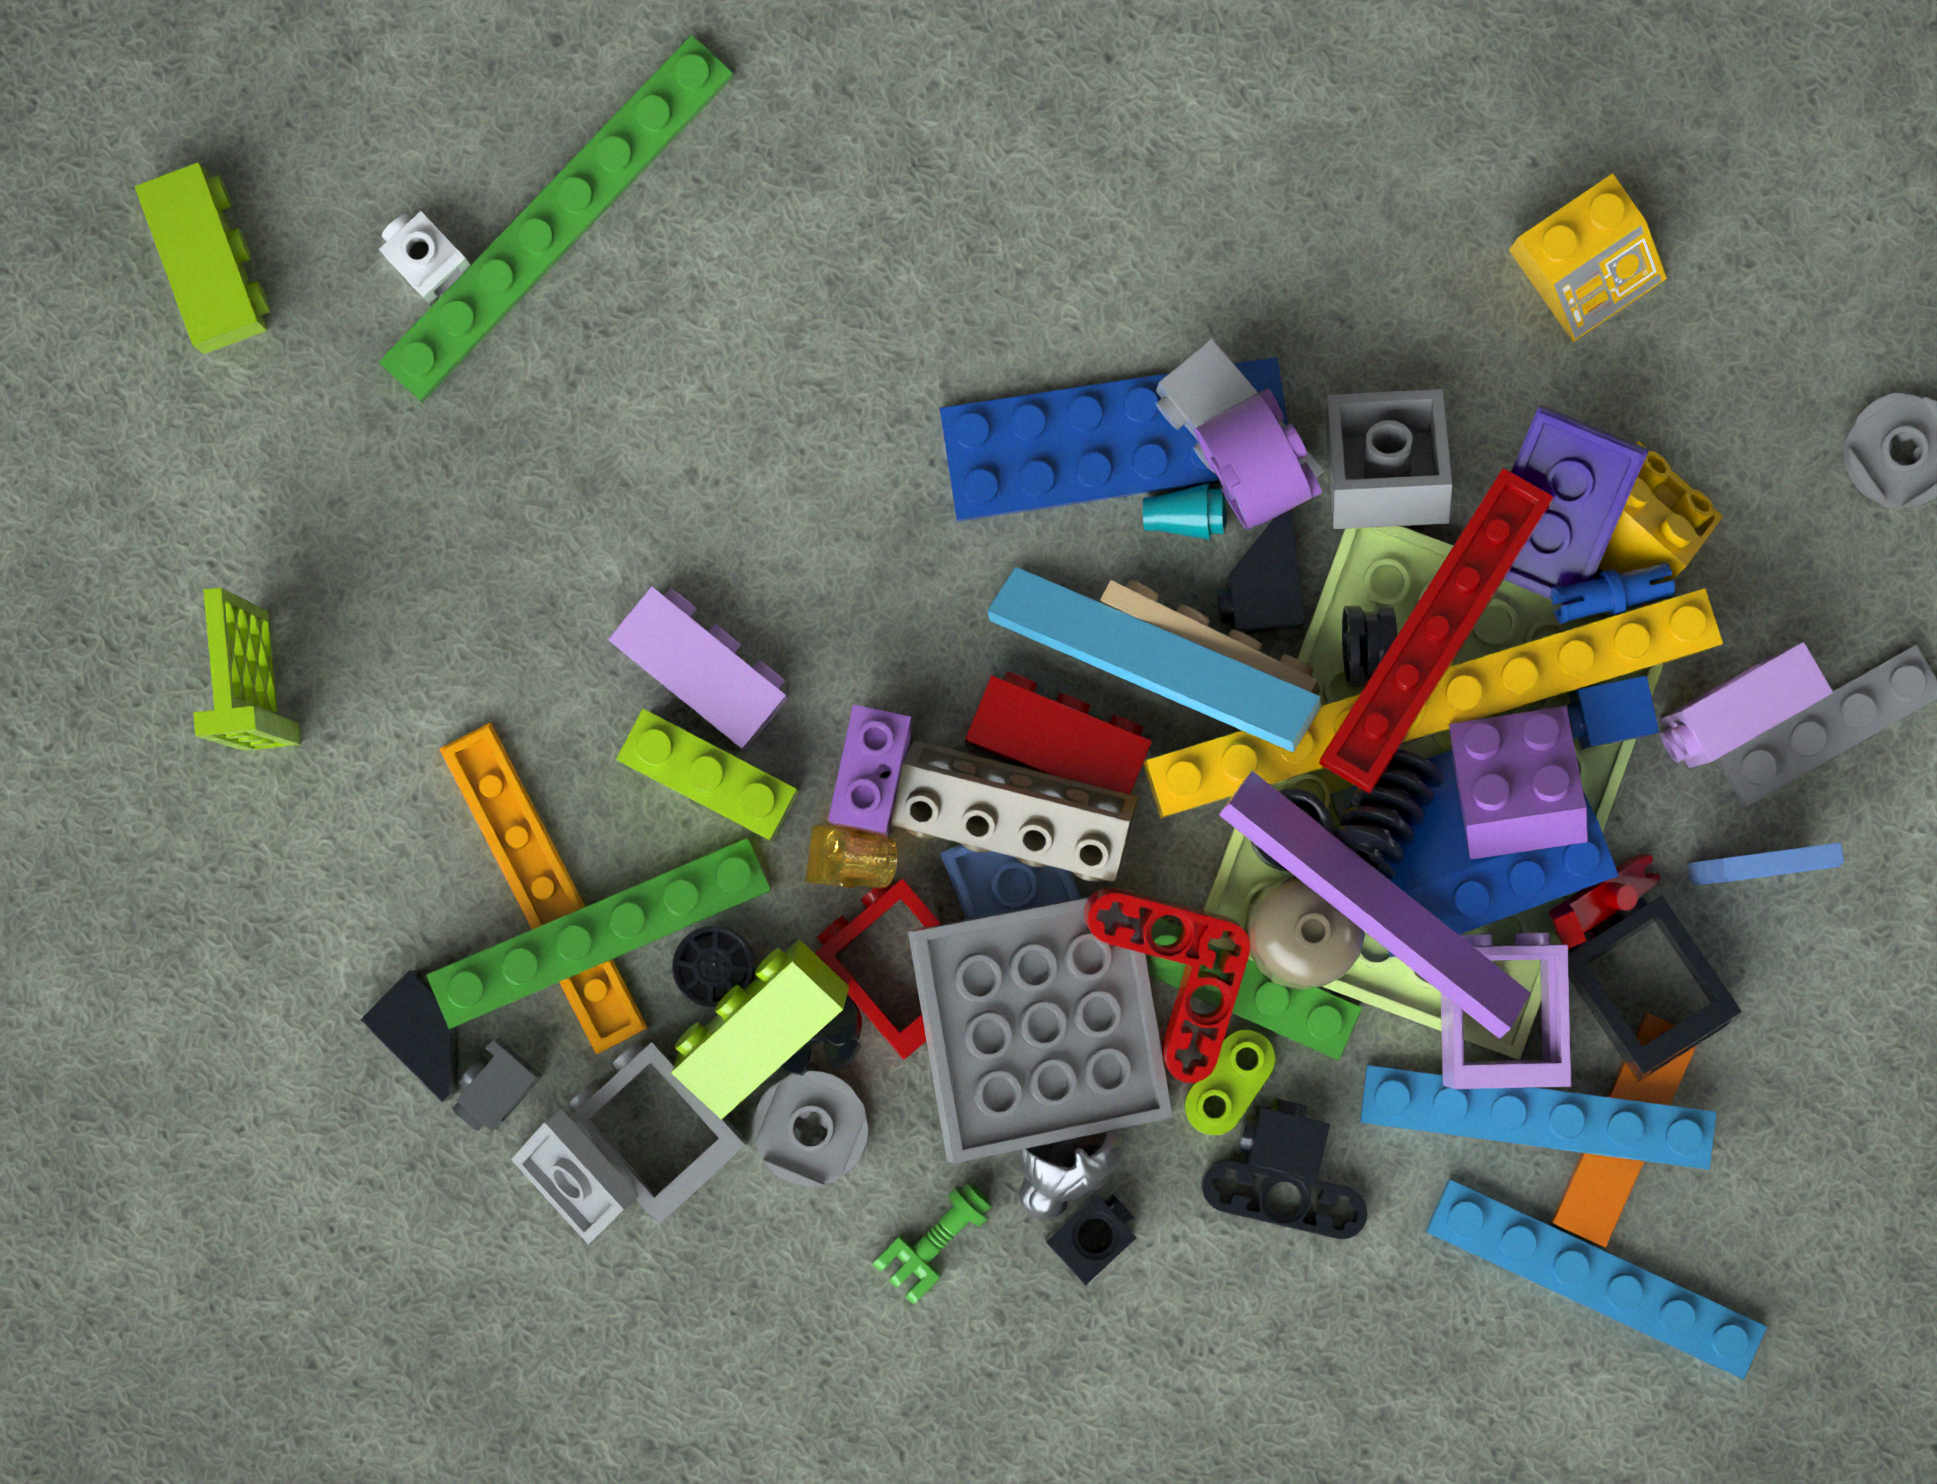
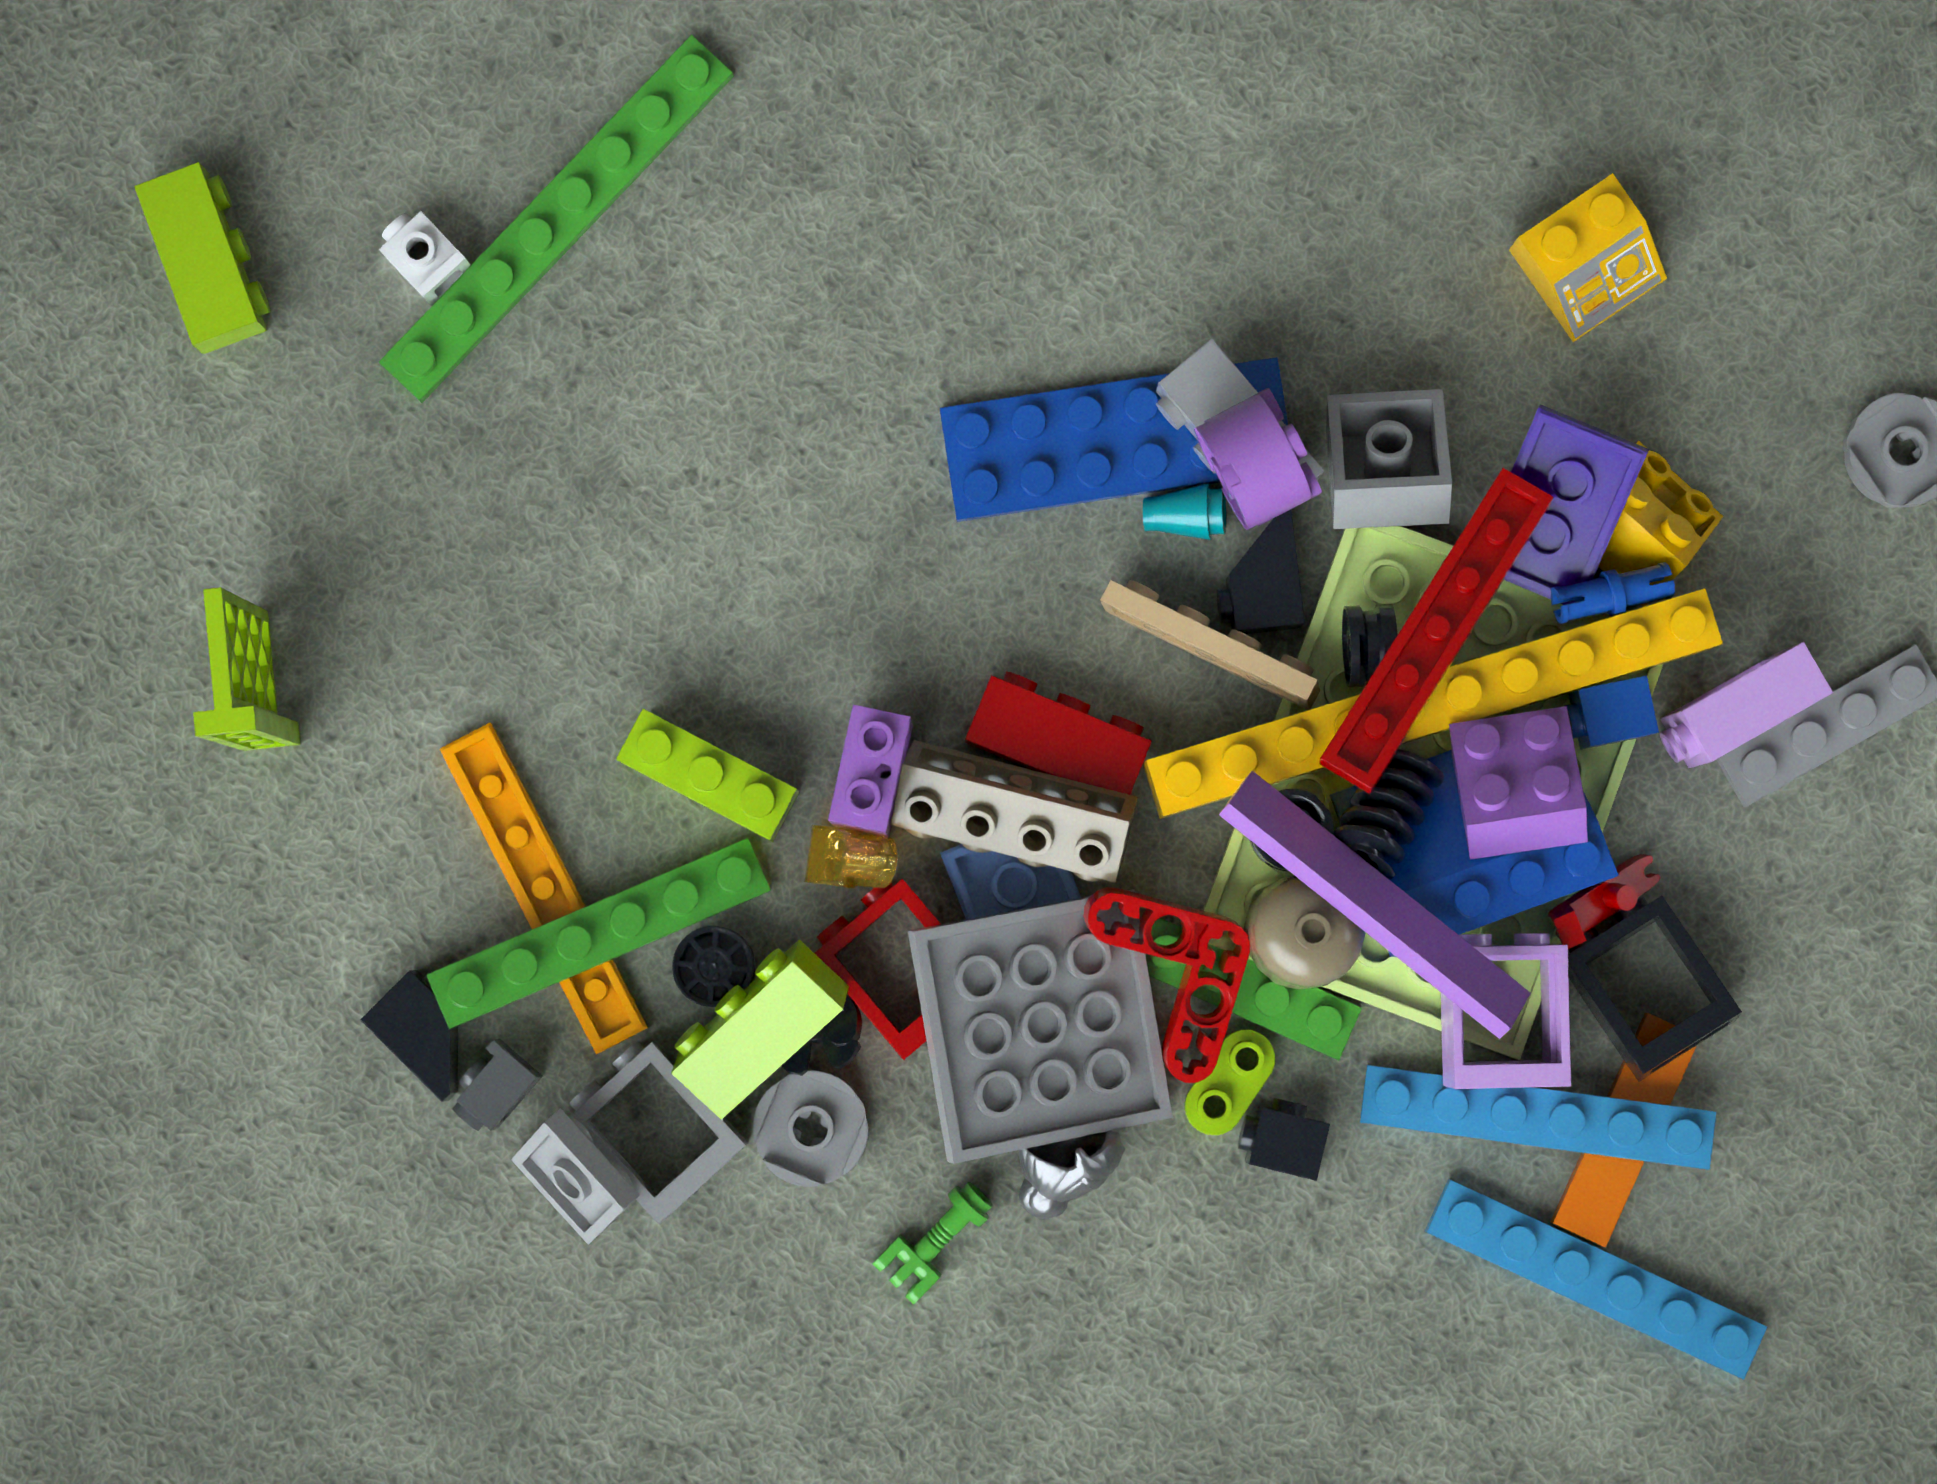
(700, 666): lavender brick -> none
(1087, 1262): black brick -> none
(1155, 659): medium azure tile -> none
(1322, 1223): black beam -> none
(1766, 864): medium blue tile -> none

